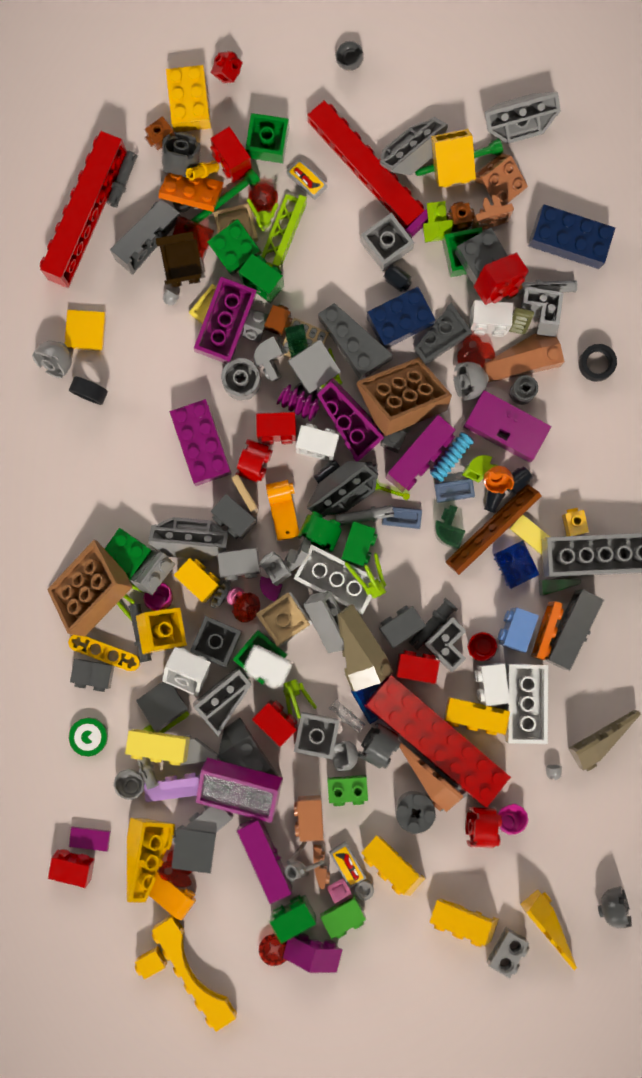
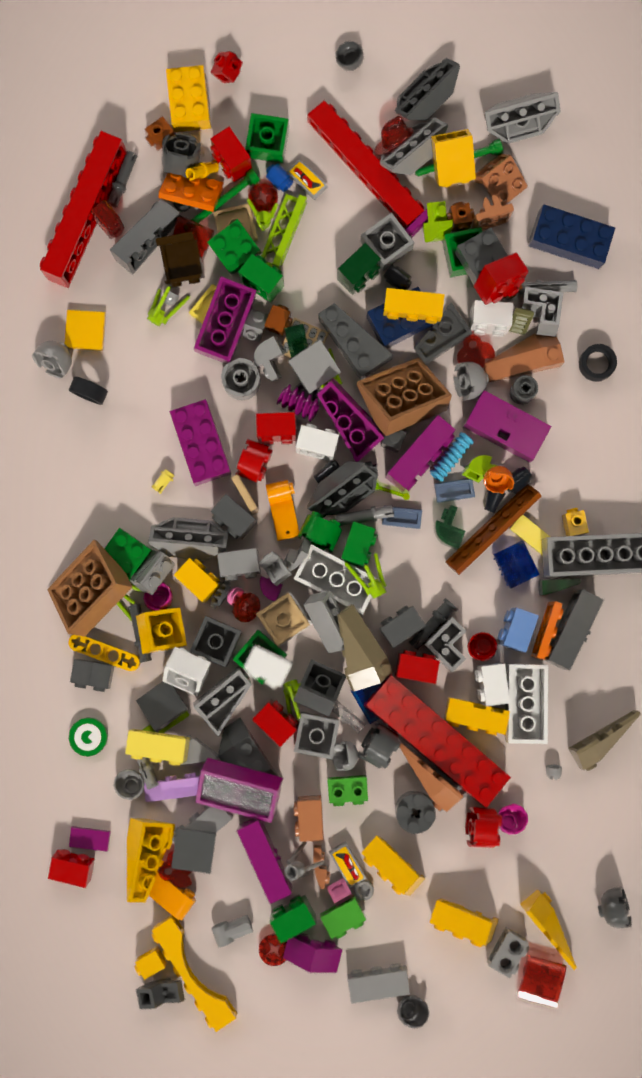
(108, 219): none -> clear red brick
(156, 315): none -> lime plant
(160, 992): none -> dark grey brick
(163, 481): none -> light yellow pin
(228, 931): none -> light grey piece
(279, 177): none -> blue brick
(320, 688): none -> dark grey brick
(359, 269): none -> dark green brick
(378, 983): none -> light grey brick
(392, 135): none -> clear red piece
(413, 305): none -> yellow brick
(413, 1011): none -> flat silver hair
(428, 91): none -> dark grey wedge
(542, 980): none -> clear red slope

